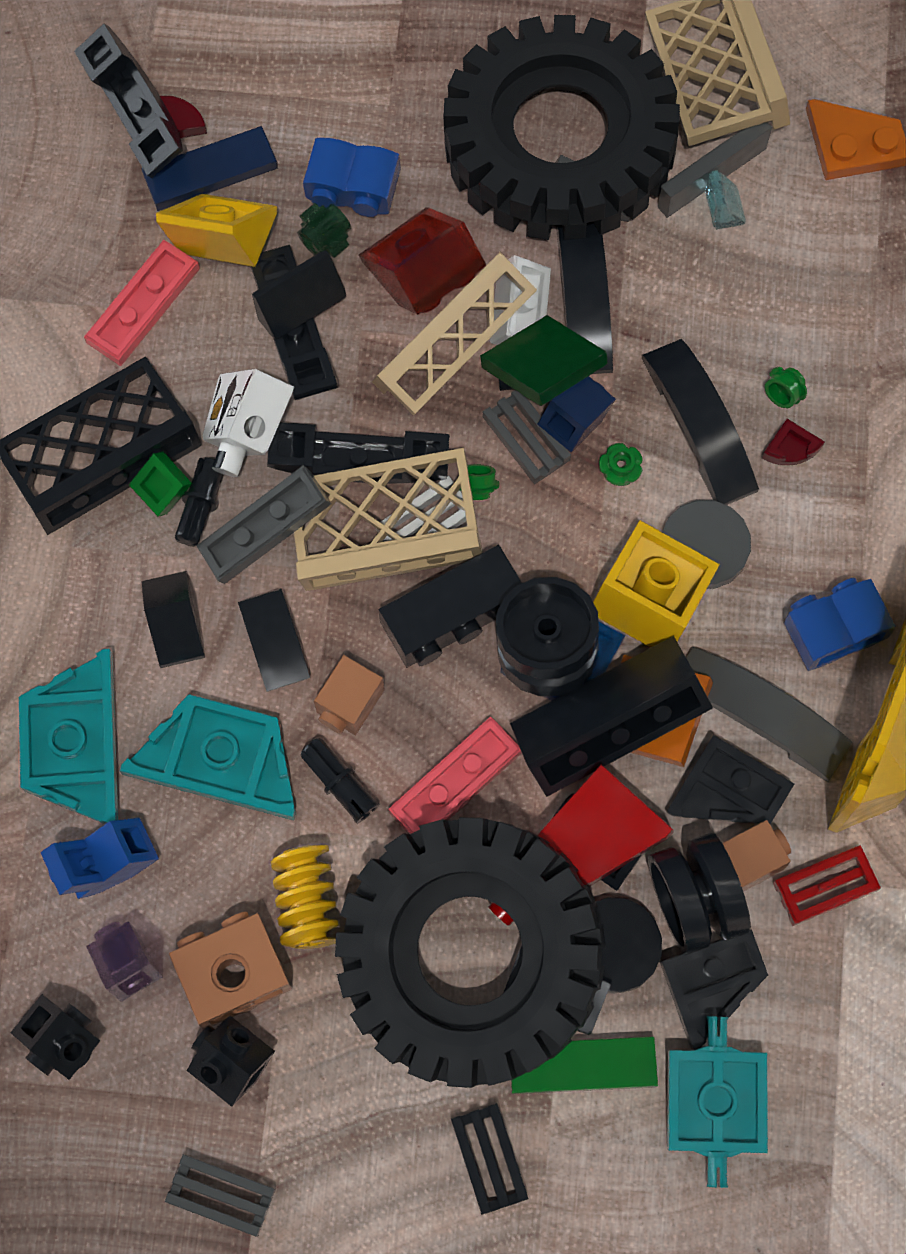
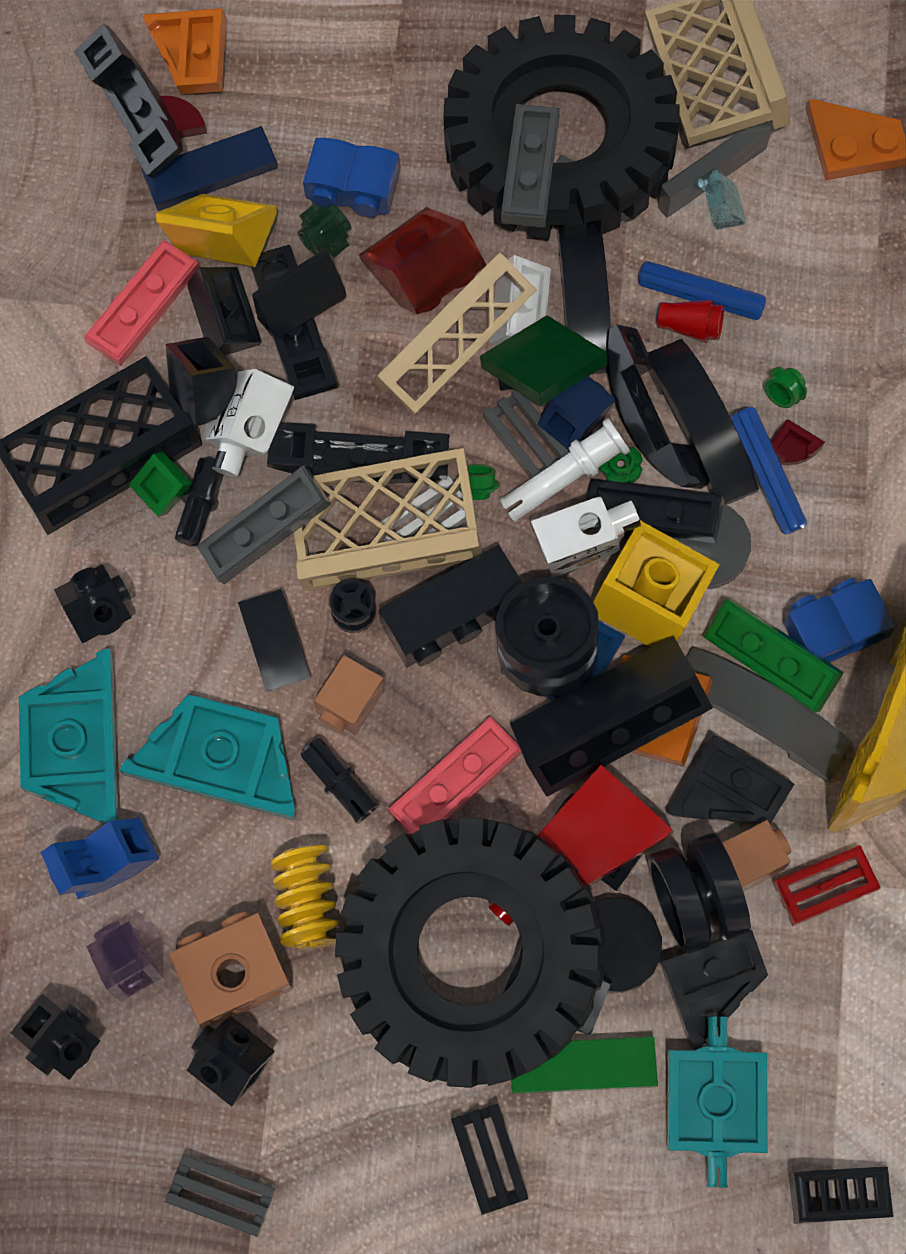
(94, 602): none -> black brick
(172, 619): black slope -> none
(191, 47): none -> orange wing
(200, 378): none -> black brick
(223, 309): none -> black slope
(353, 596): none -> black wheel
(530, 165): none -> dark grey tile
(566, 544): none -> white torso
(584, 458): none -> white pin
(627, 363): none -> black slope
(670, 511): none -> black tile
(693, 319): none -> red cone
(700, 288): none -> blue axle
(769, 470): none -> blue axle
(773, 655): none -> green tile
(802, 1199): none -> black slope

